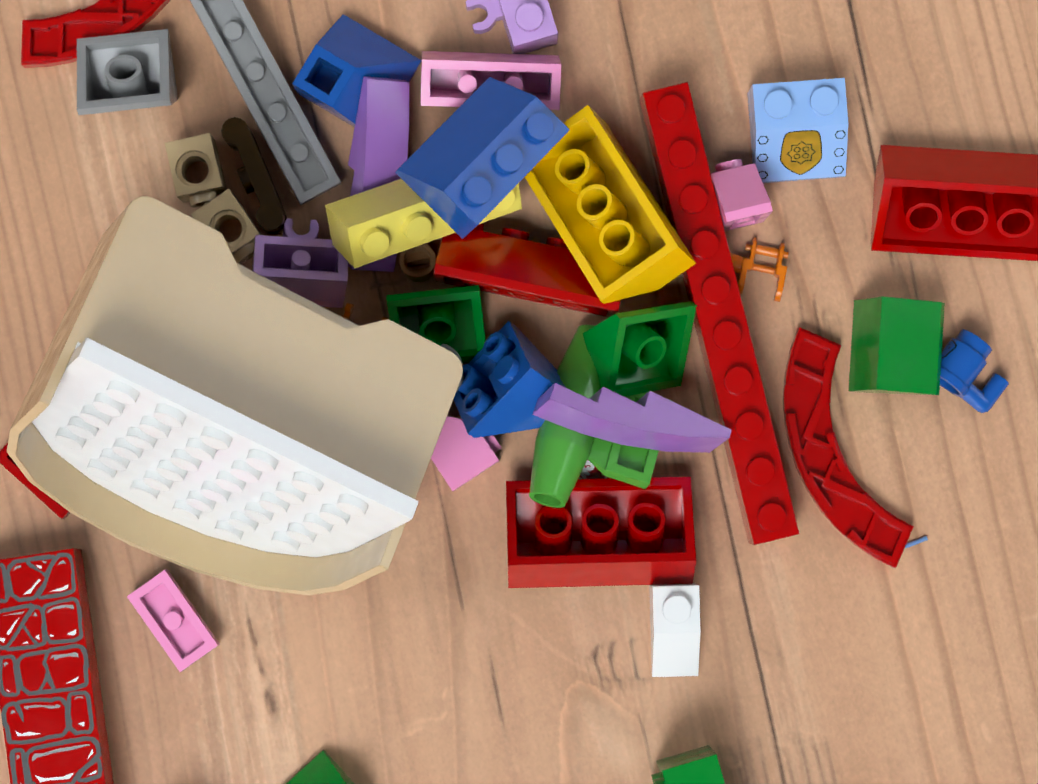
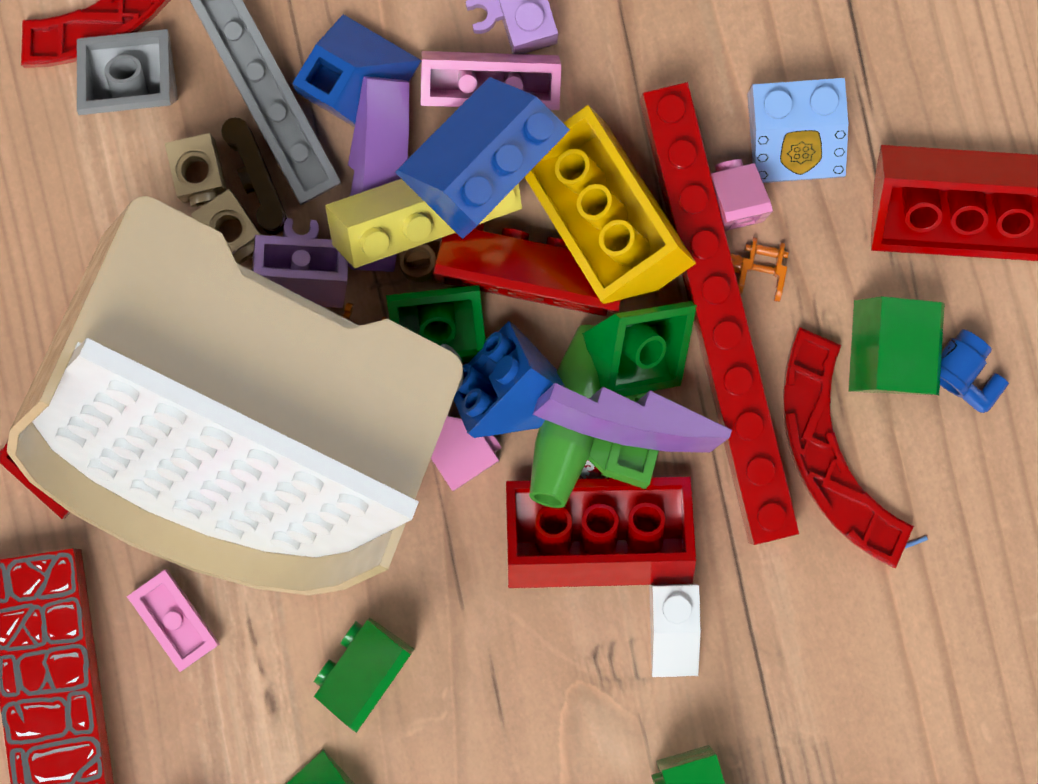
(362, 672): none -> green slope

